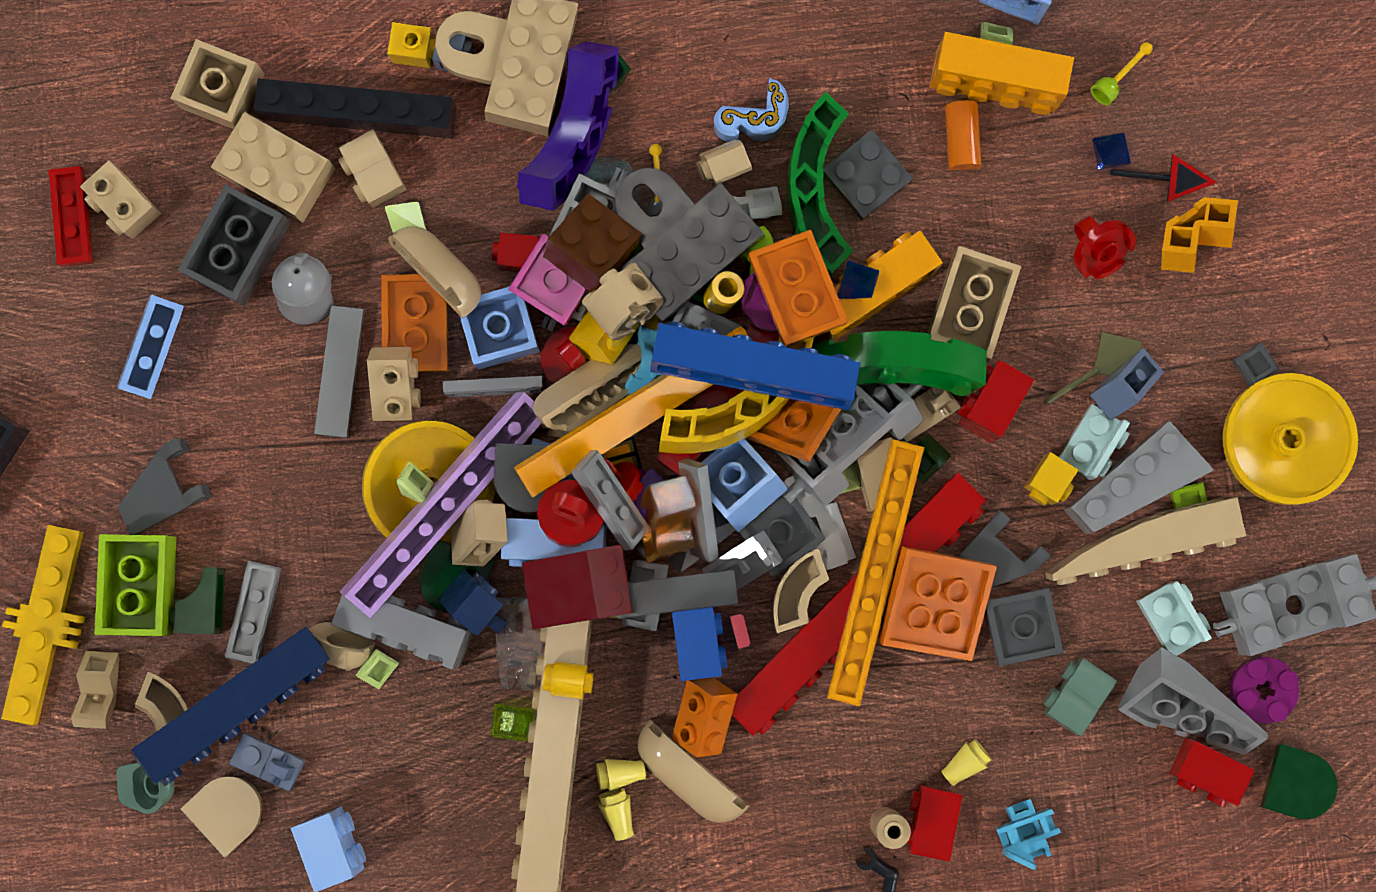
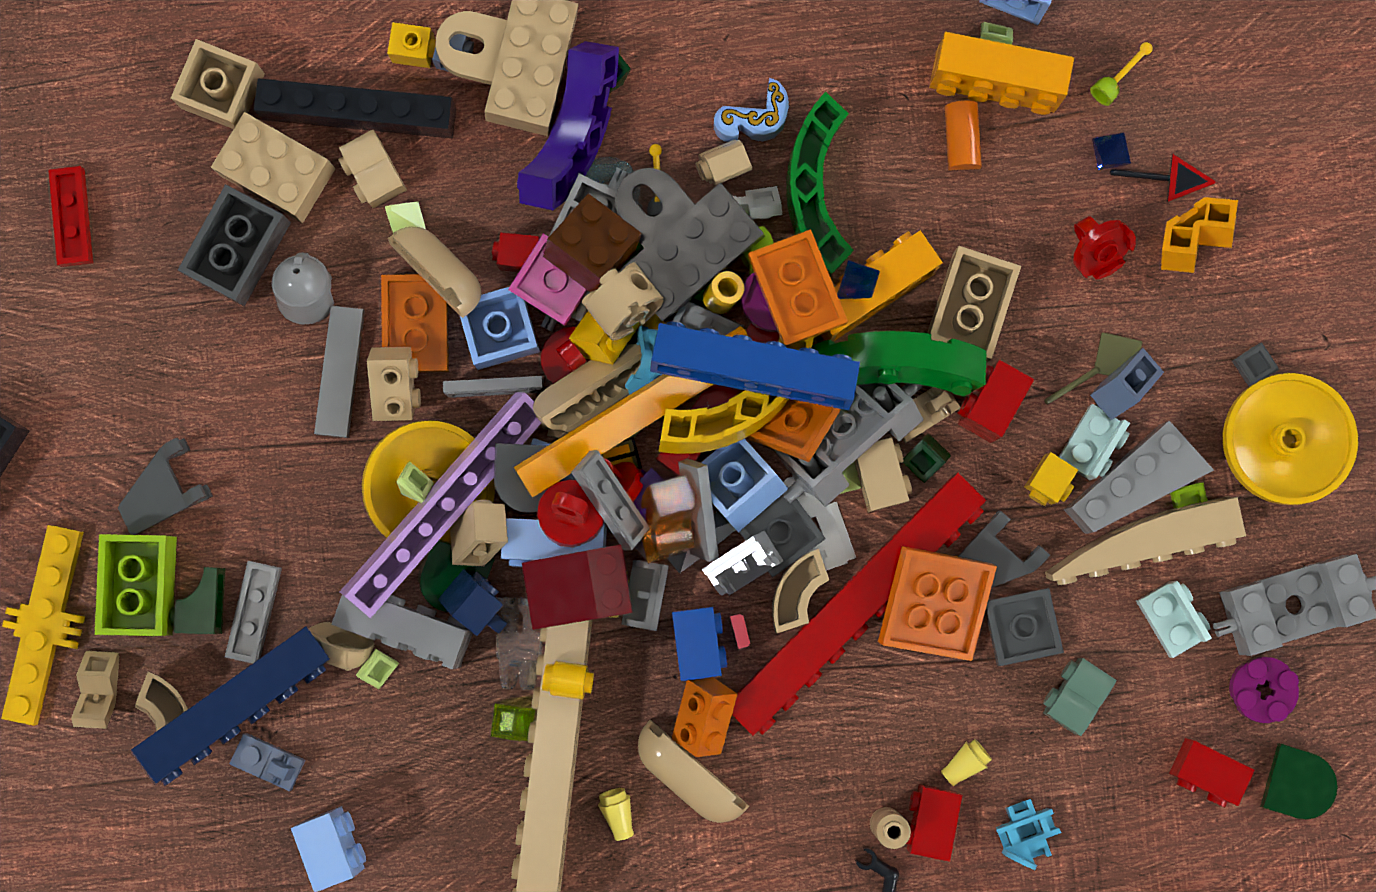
(120, 200): tan brick -> none
(139, 792): sand green piece -> none
(150, 346): light blue brick -> none
(226, 812): tan tile -> none
(619, 773): light yellow cone -> none
(682, 593): dark grey brick -> none
(867, 175): dark grey plate -> none
(875, 572): light orange tile -> none
(1179, 697): light grey wedge -> none

